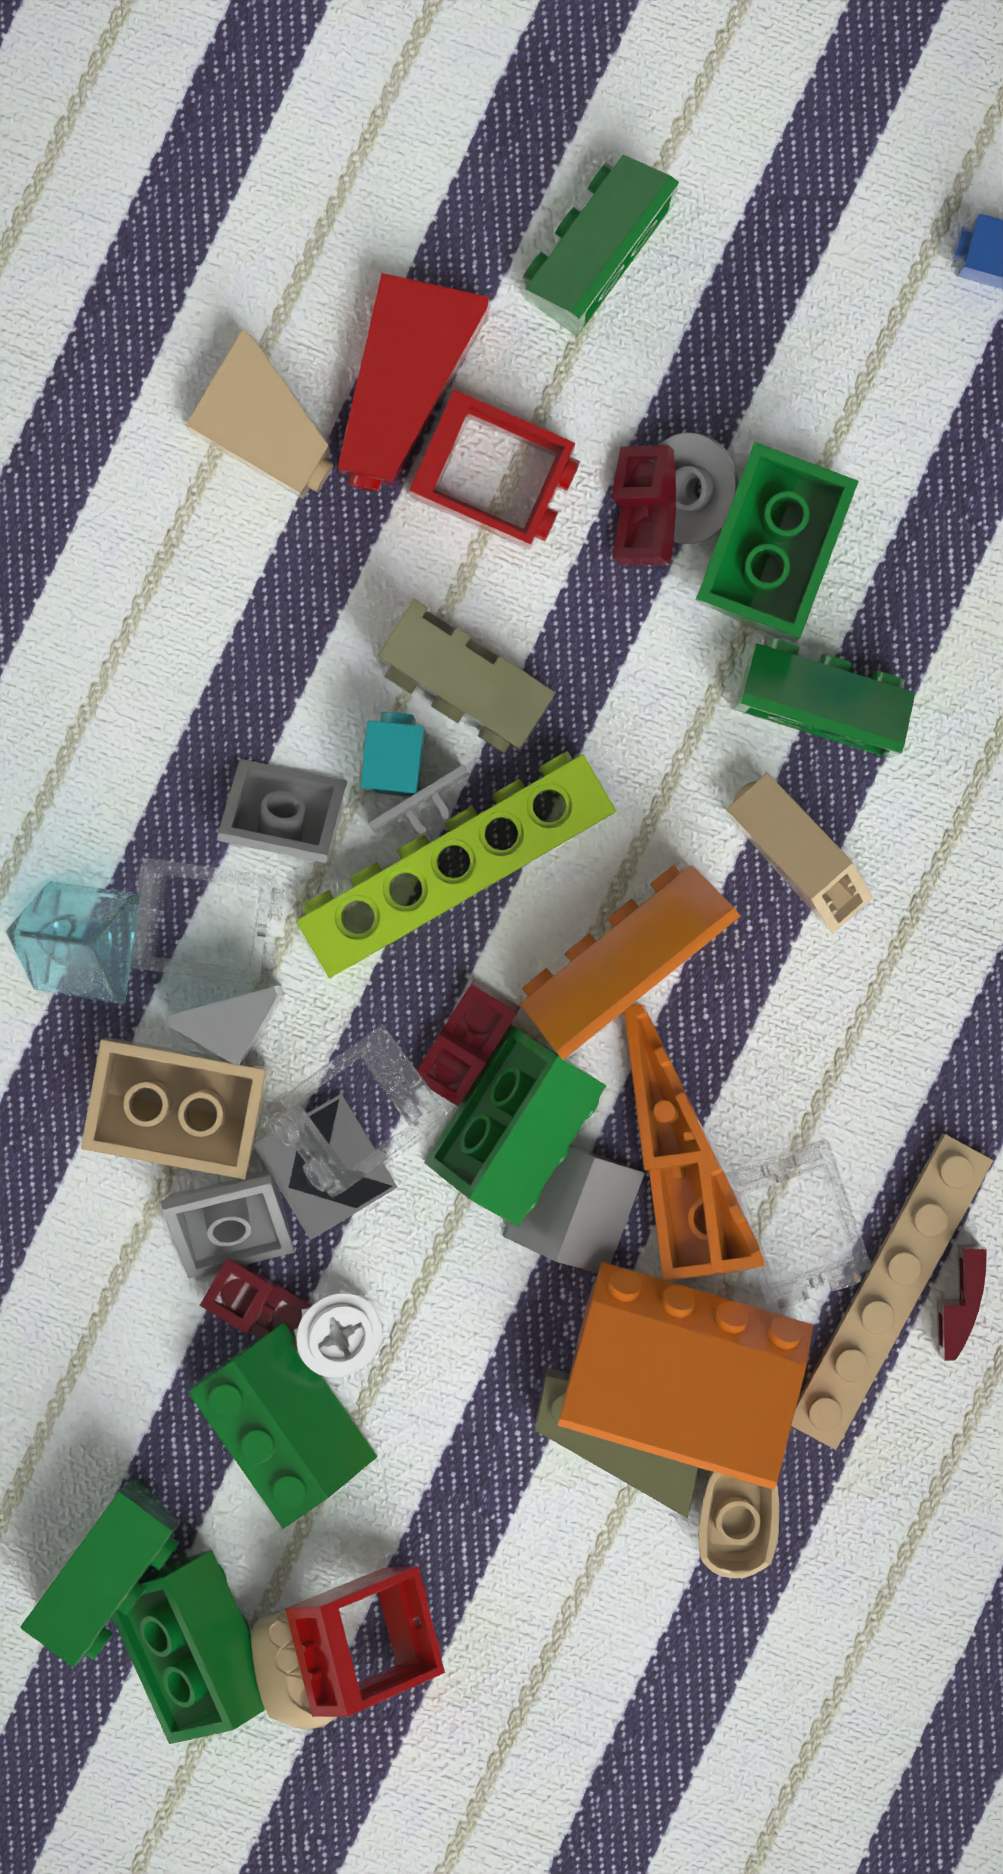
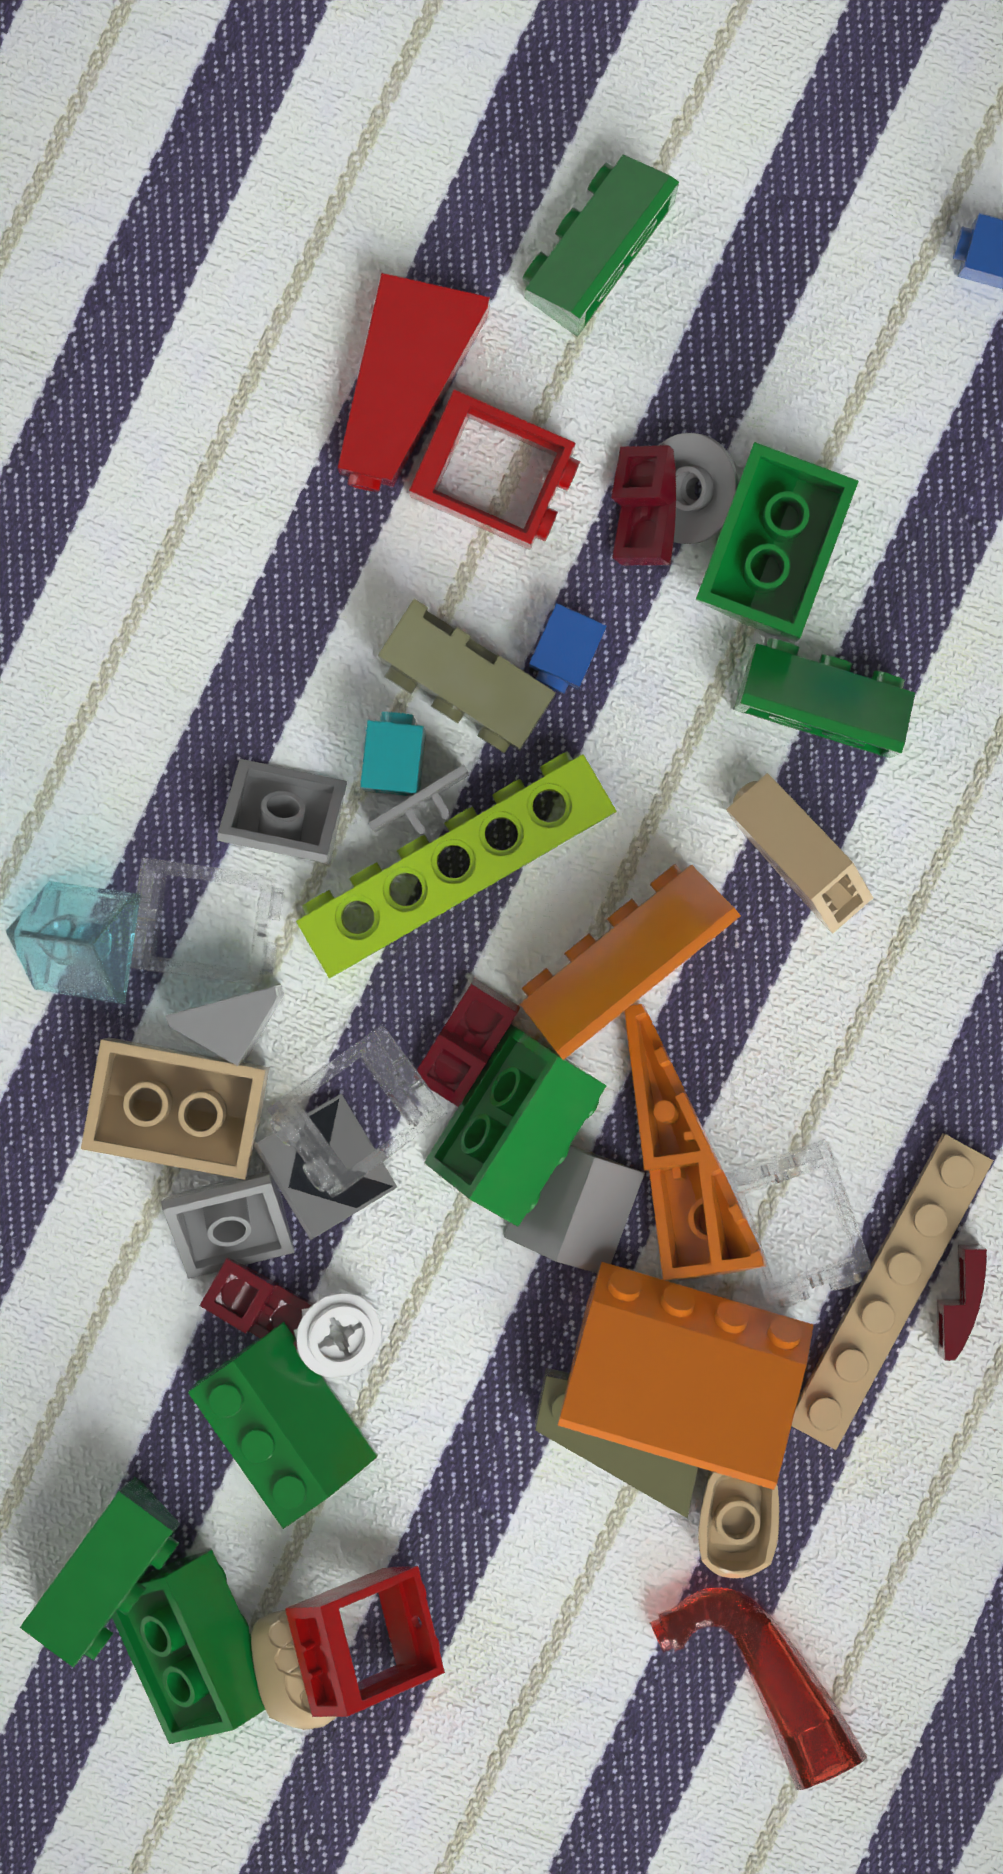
(260, 421): tan slope -> none
(566, 649): none -> blue brick
(799, 1709): none -> clear red animal

